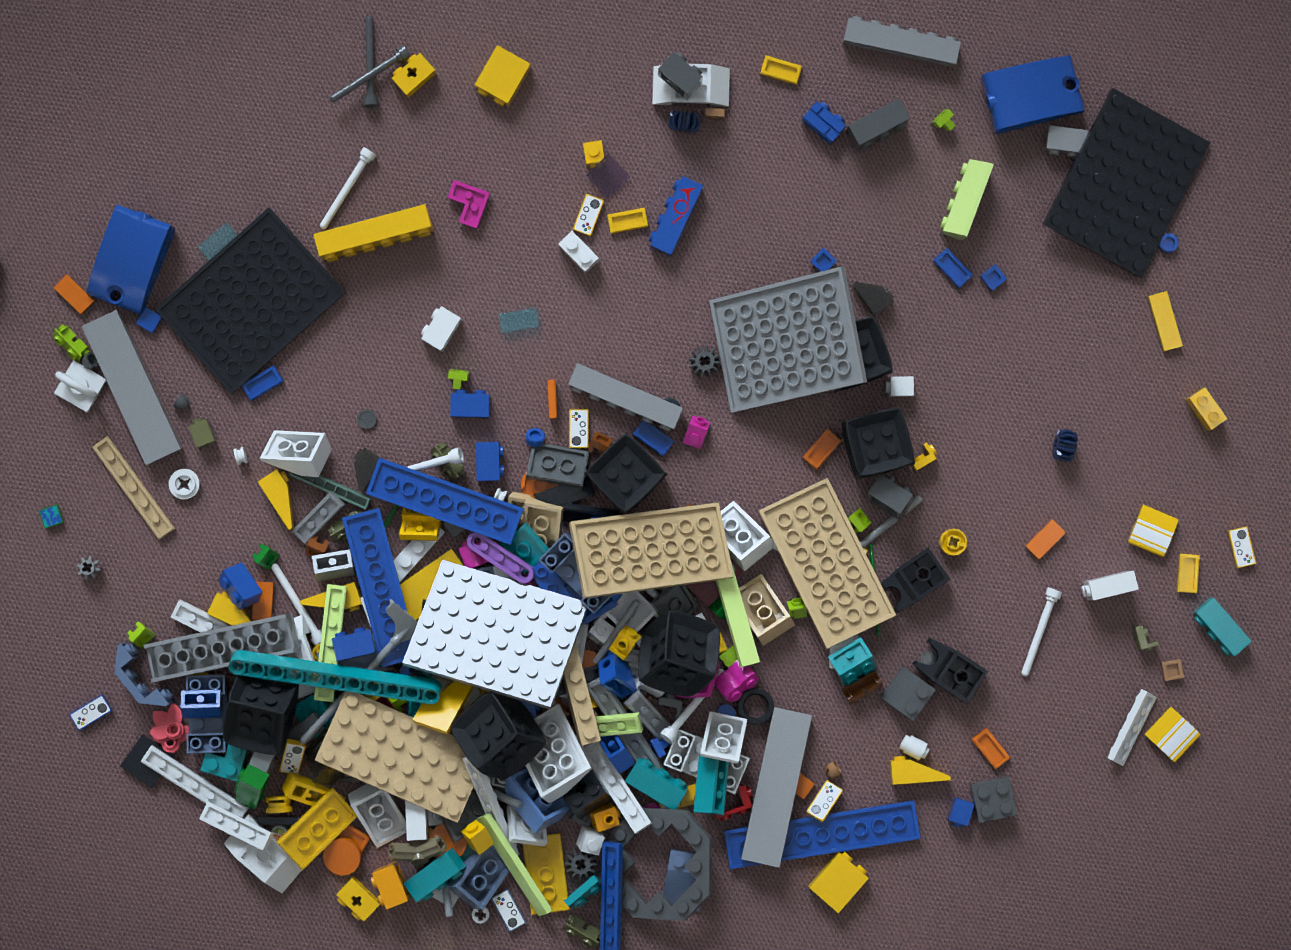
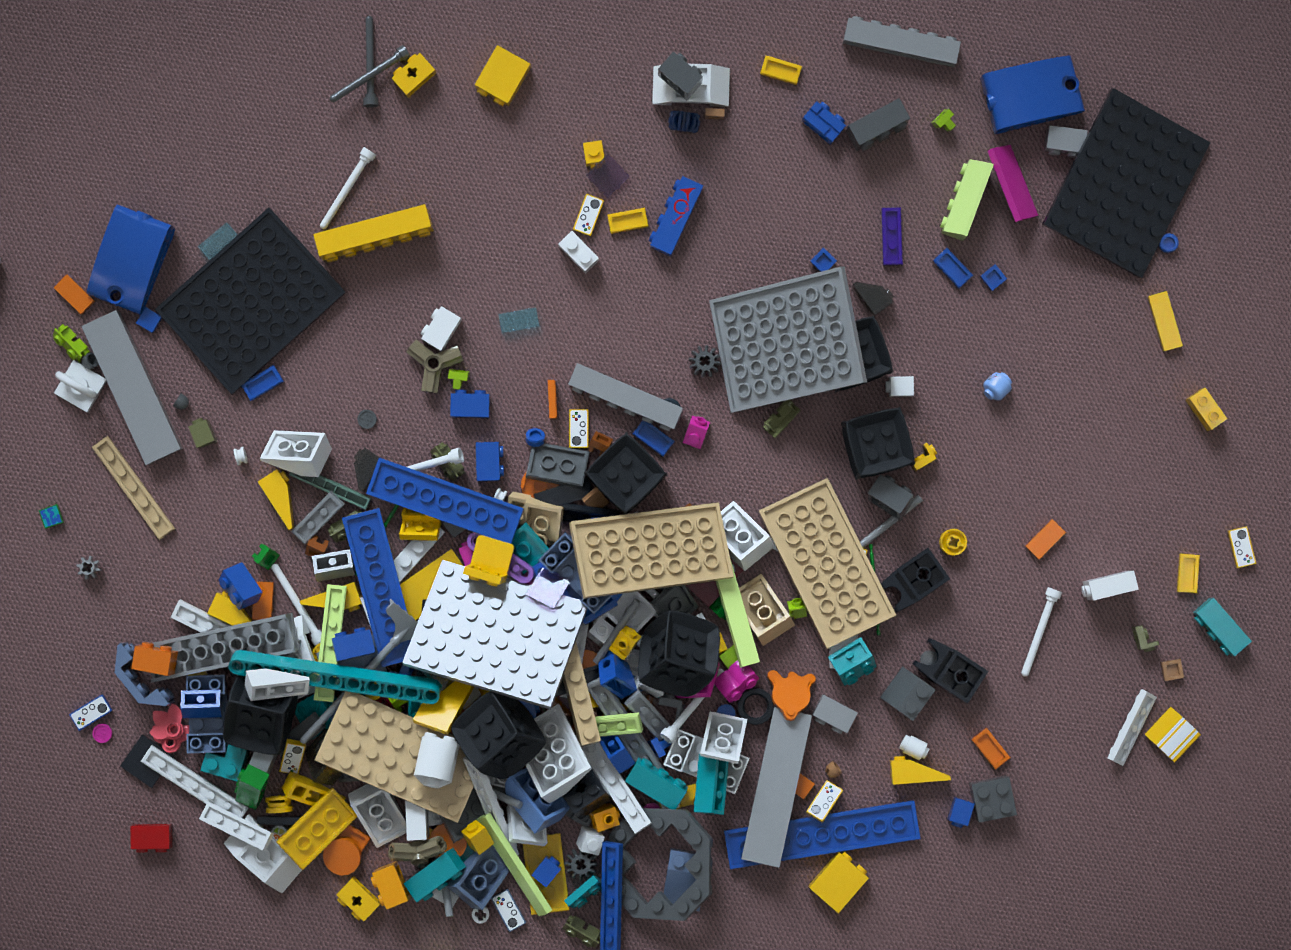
(102, 733): none -> dark pink piece
(141, 635): lime tile -> none
(151, 837): none -> red brick
(154, 659): none -> orange brick
(185, 474): white gear -> none
(271, 684): none -> white slope
(432, 376): none -> dark tan piece
(436, 760): none -> white cylinder
(473, 199): dark pink plate -> none
(490, 561): none -> yellow bracket
(547, 588): none -> piece
(547, 870): none -> blue brick
(595, 499): none -> medium nougat tile
(745, 794): red bracket -> none
(777, 423): none -> olive hinge
(790, 693): none -> orange tile
(822, 449): orange tile -> none
(834, 714): none -> light grey brick
(859, 520): lime tile -> none
(862, 687): reddish brown hinge -> none
(891, 236): none -> dark purple tile
(997, 386): none -> light blue head
(1012, 183): none -> dark pink tile
(1065, 445): dark blue gear -> none
(1153, 530): slope -> none

